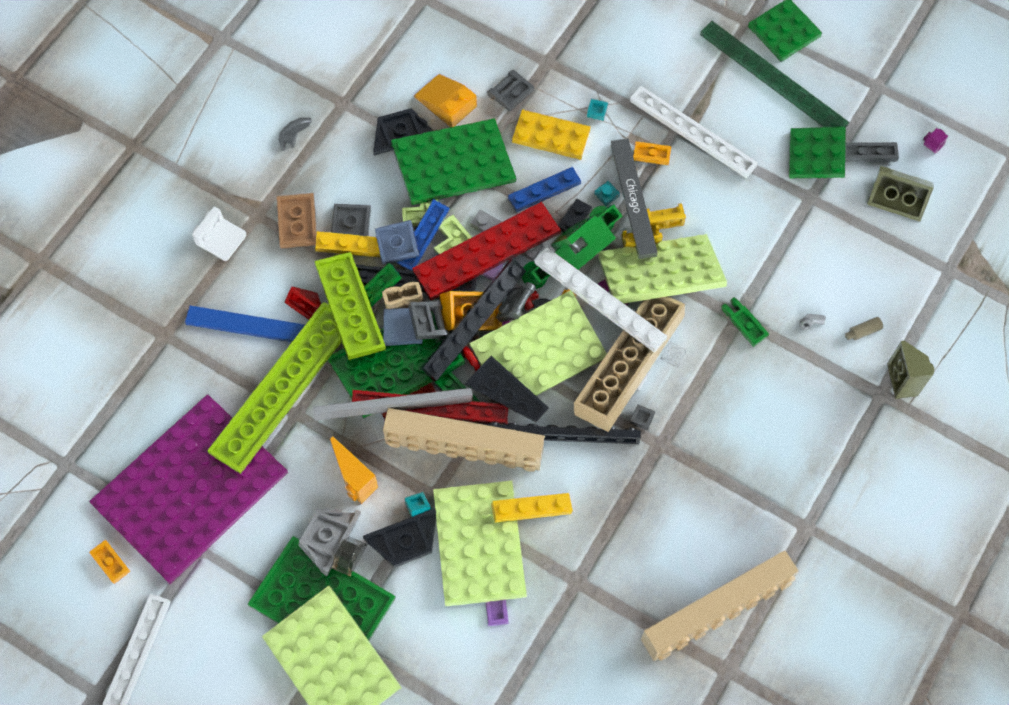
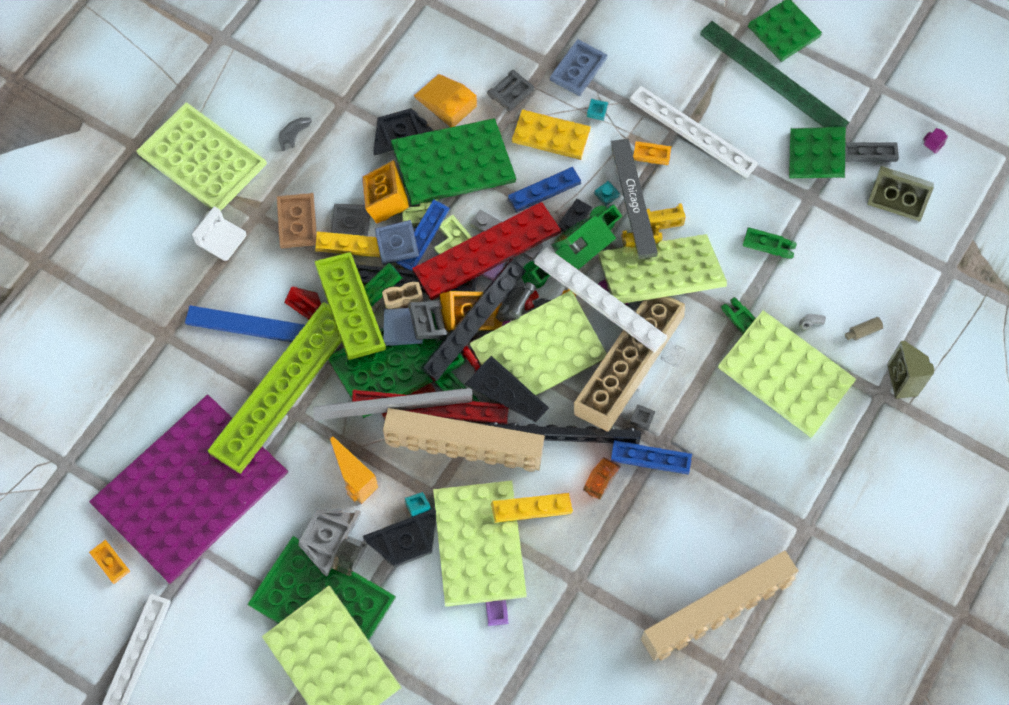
(201, 157): none -> yellowish green plate
(384, 192): none -> light orange slope
(578, 67): none -> sand blue plate
(601, 478): none -> clear orange slope
(651, 457): none -> blue plate
(769, 243): none -> green hinge
(787, 373): none -> yellowish green plate

